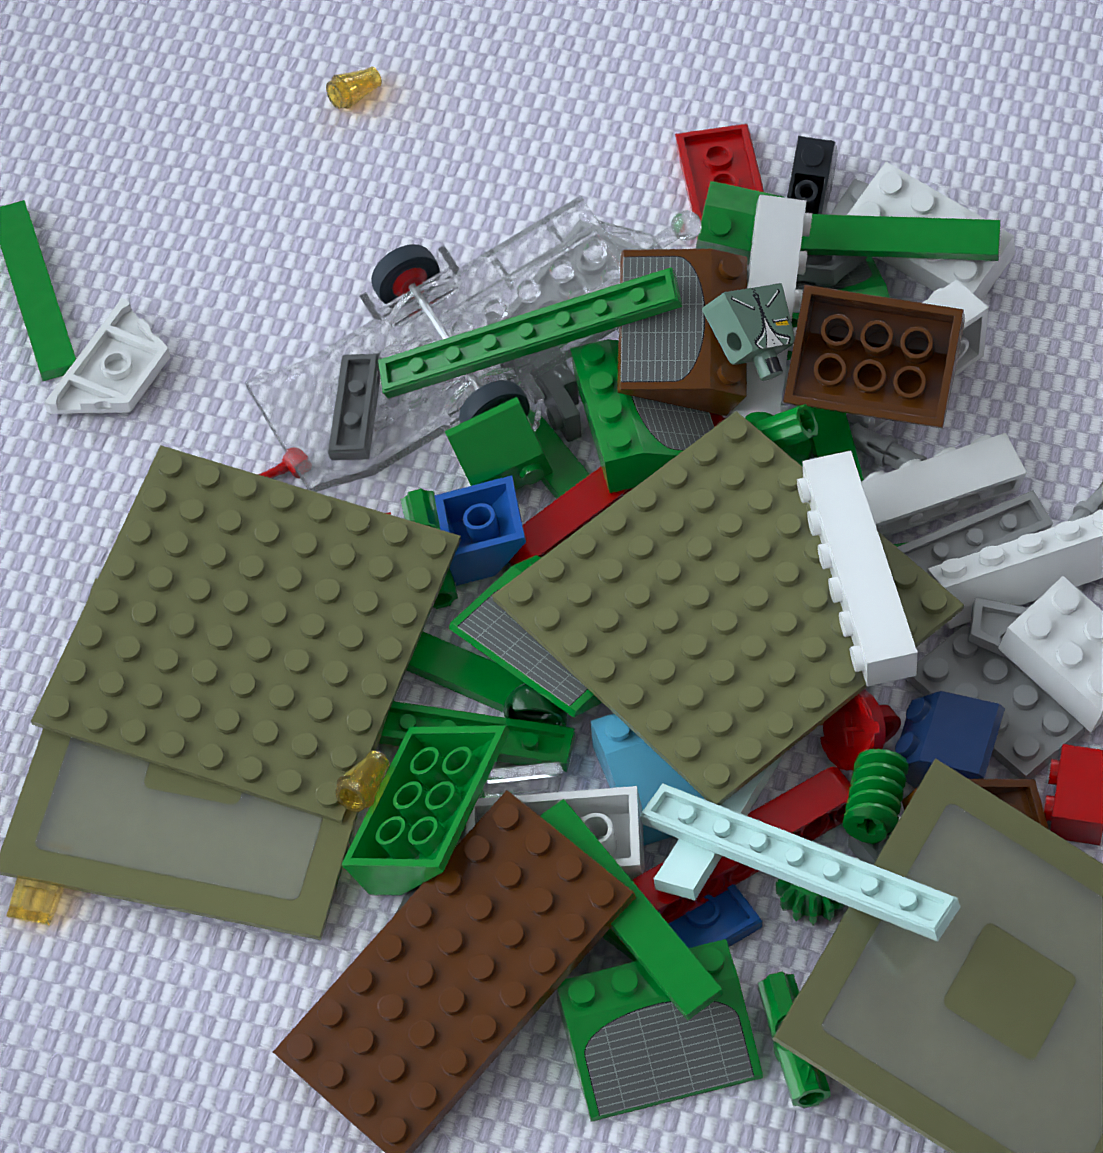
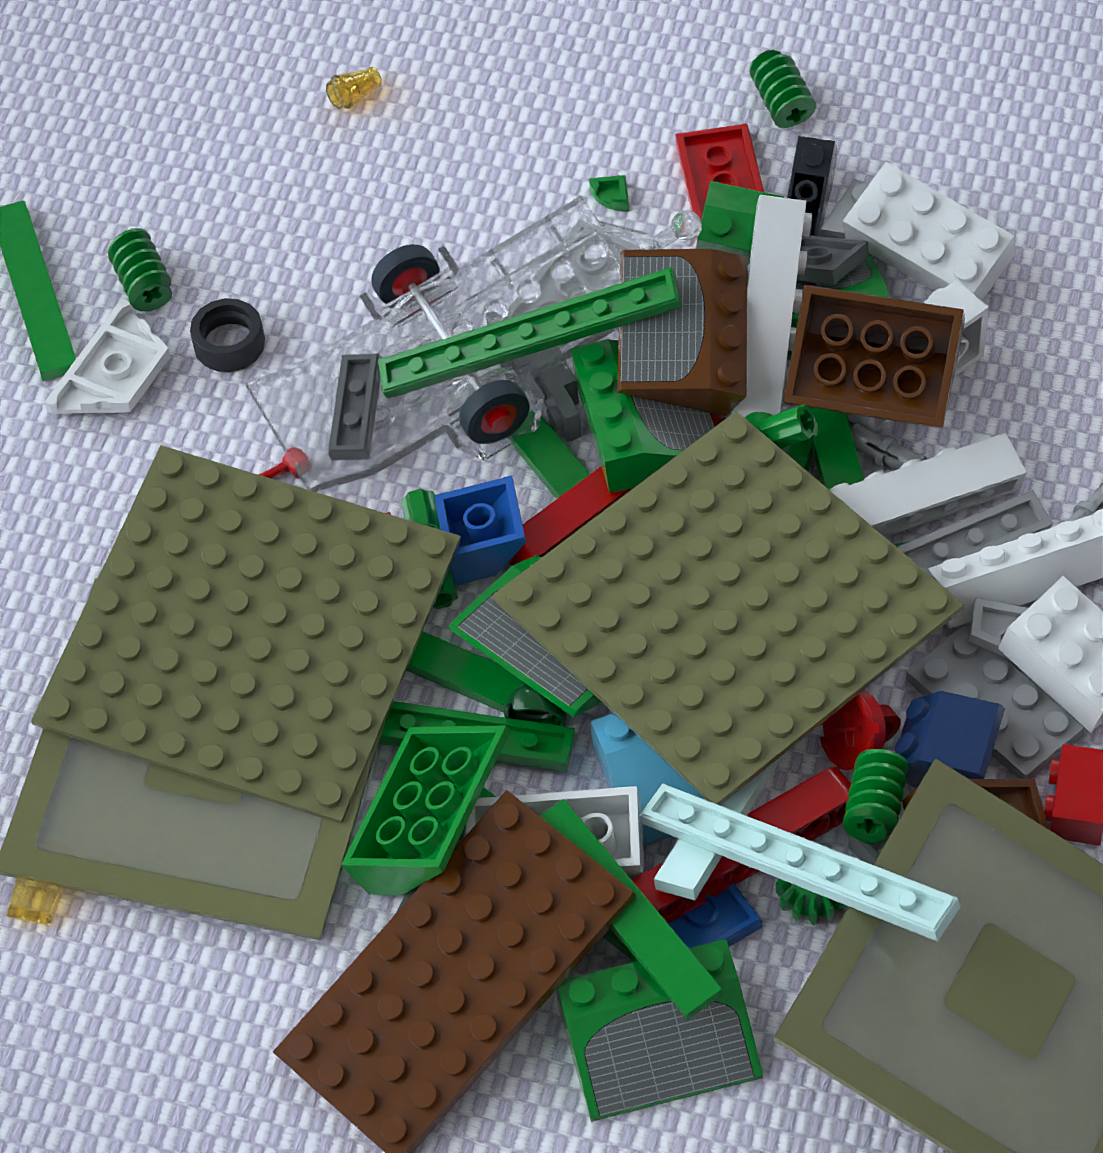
(140, 270): none -> green piece
(222, 313): none -> black tyre
(361, 783): clear yellow cone -> none
(499, 446): green slope -> none
(524, 780): clear tile -> none
(610, 192): none -> green tile
(752, 327): sand green torso -> none
(782, 88): none -> green piece
(804, 1081): green piece -> none
(858, 569): white brick -> none
(903, 237): green tile -> none

